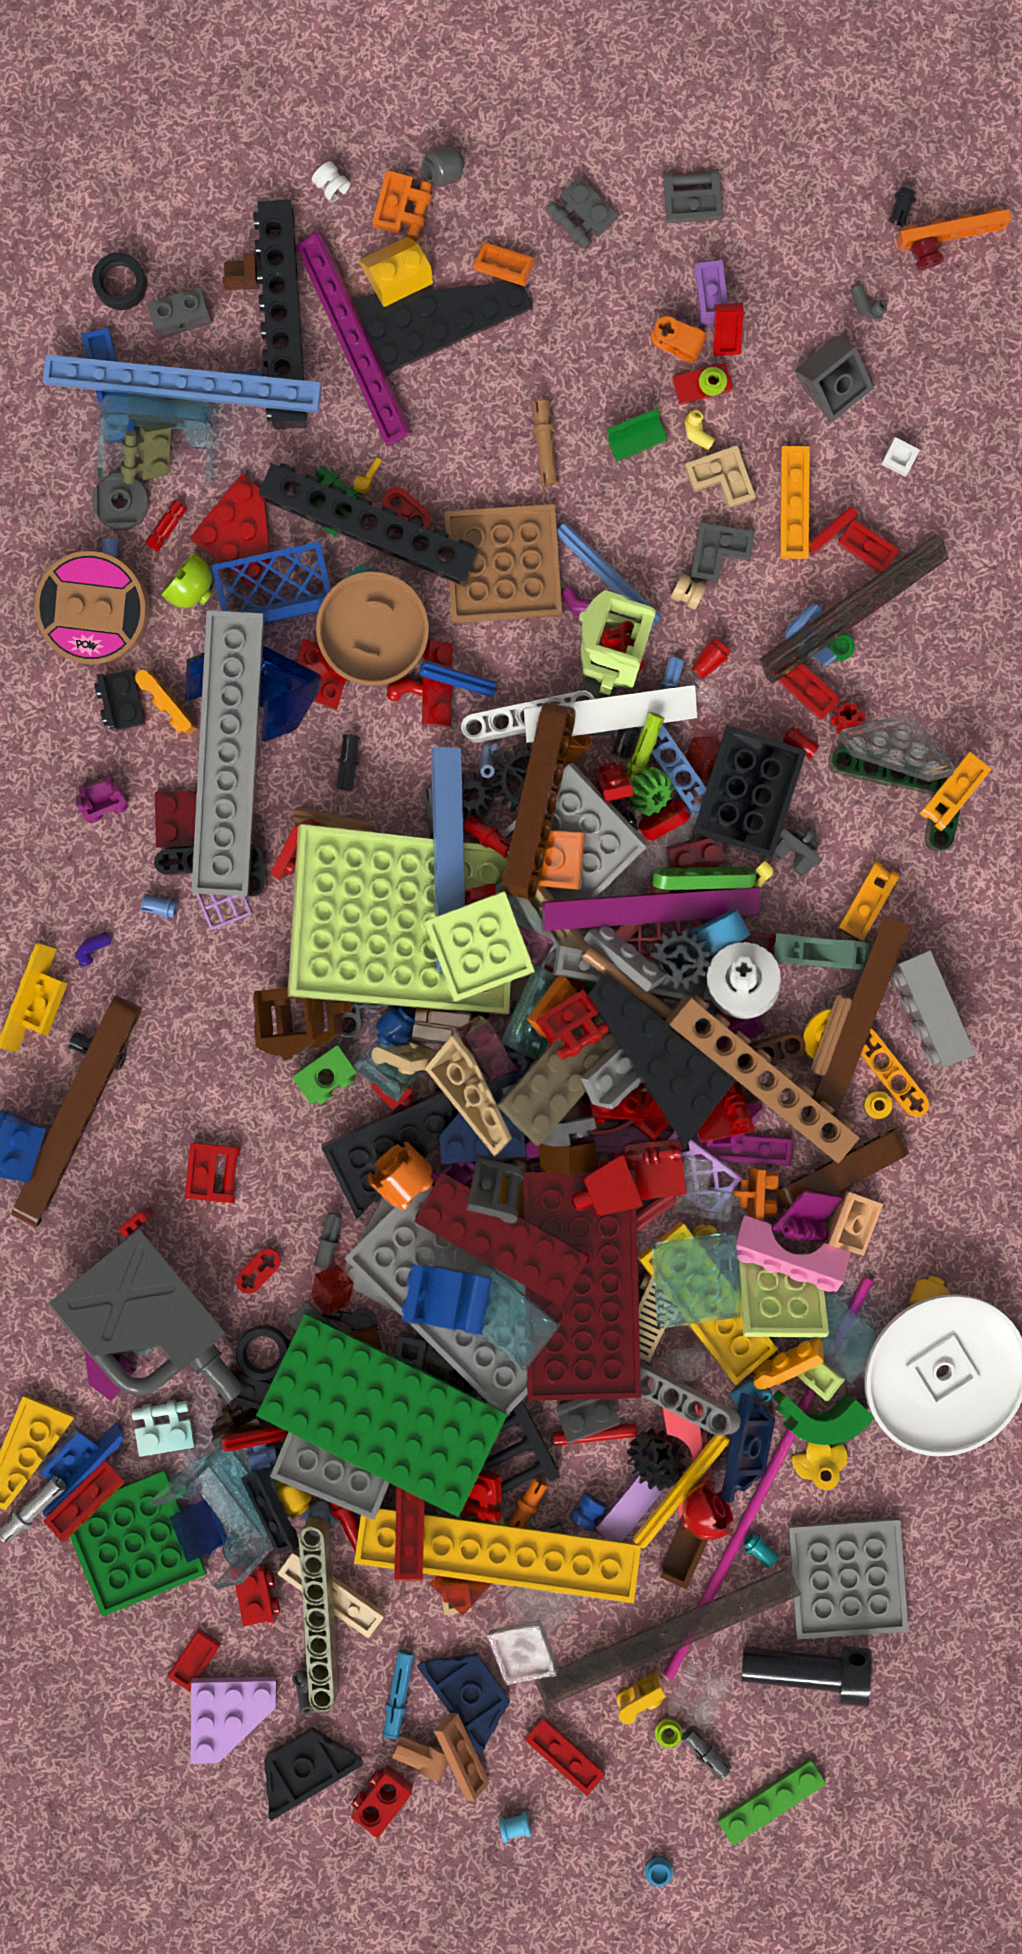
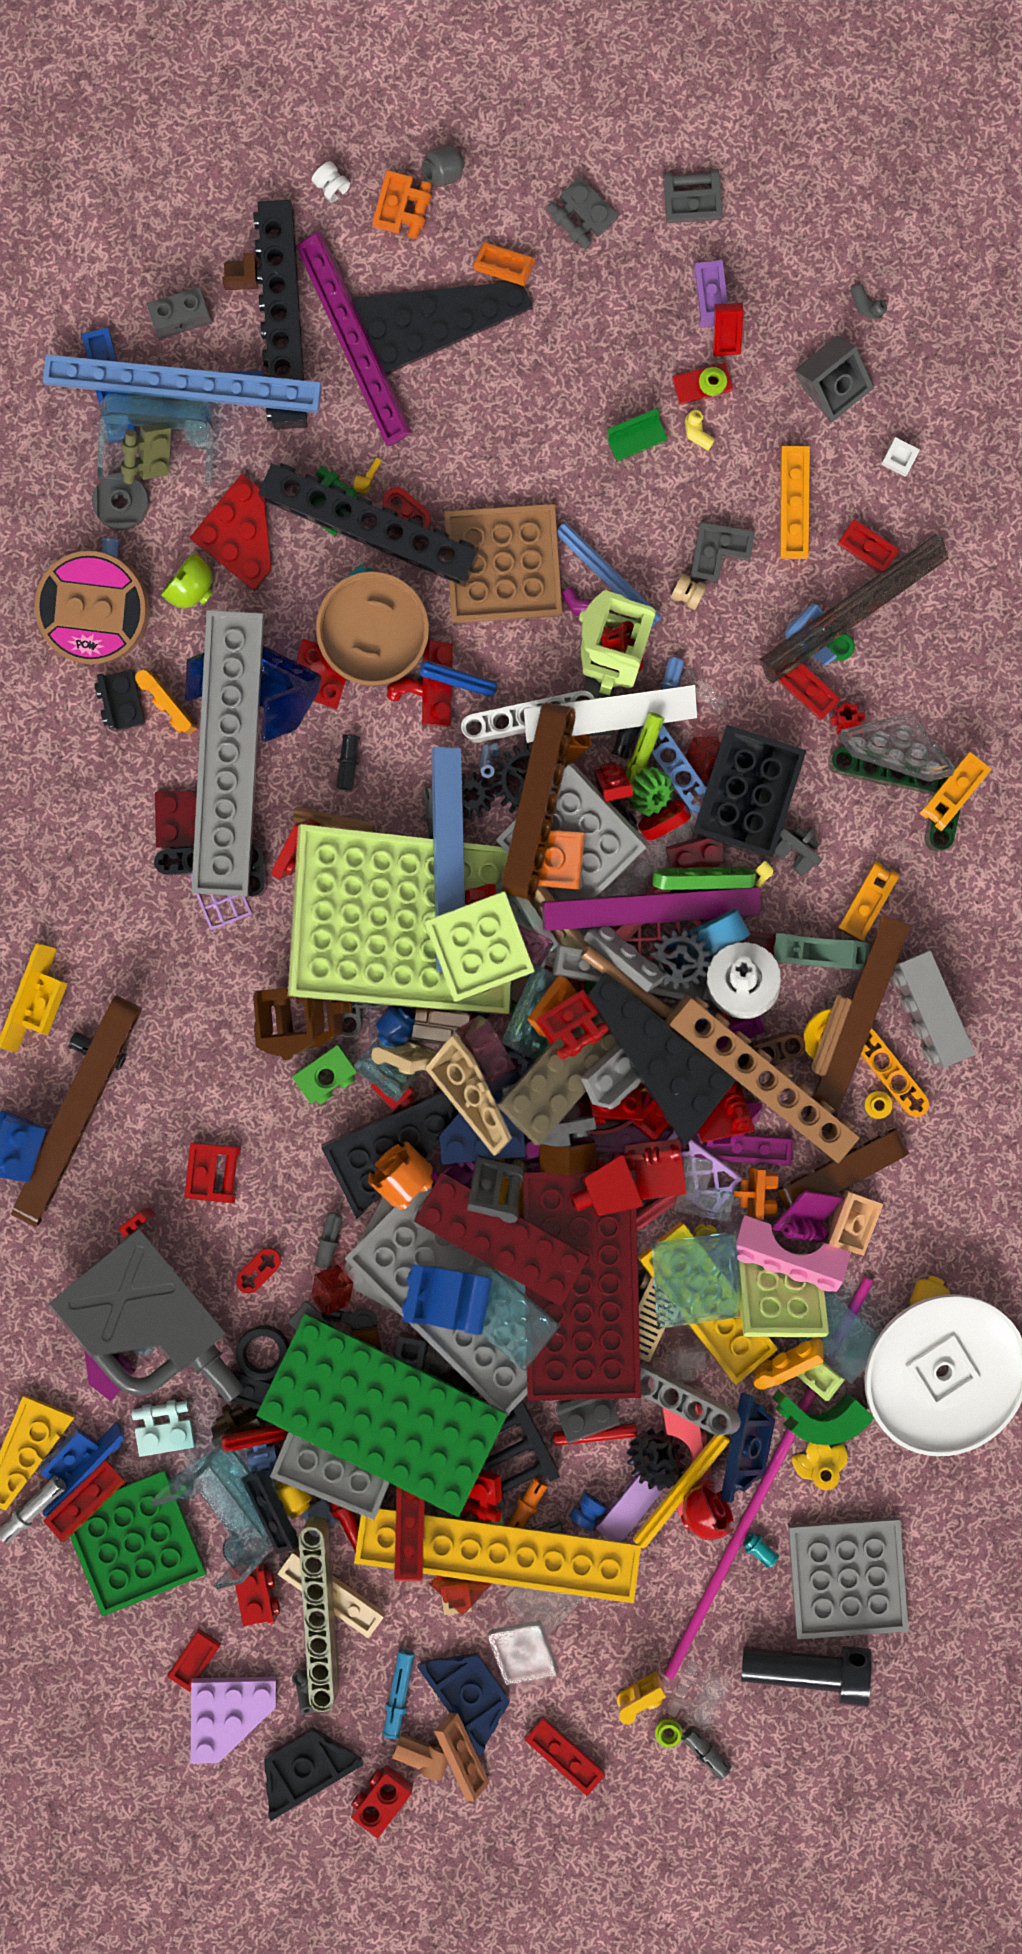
(89, 945): dark purple arm -> none
(100, 799): magenta piece -> none
(109, 262): black tyre -> none
(159, 906): medium blue pin -> none
(166, 525): red axle -> none
(198, 1530): clear blue piece -> none
(284, 609): blue fence -> none
(397, 270): yellow slope -> none
(487, 835): red pin -> none
(514, 1826): medium azure bush -> none
(545, 447): medium nougat pin -> none
(658, 1871): dark azure plate -> none
(669, 1636): clear smoke plate -> none
(681, 340): orange piece -> none
(682, 1557): reddish brown panel -> none
(710, 658): red cone -> none
(723, 468): tan plate -> none
(748, 1387): dark azure arm -> none
(771, 1801): bright green plate -> none
(799, 740): red pin -> none
(832, 530): red tile -> none
(902, 206): black pin -> none
(927, 253): dark red wheel -> none
(963, 226): orange plate -> none

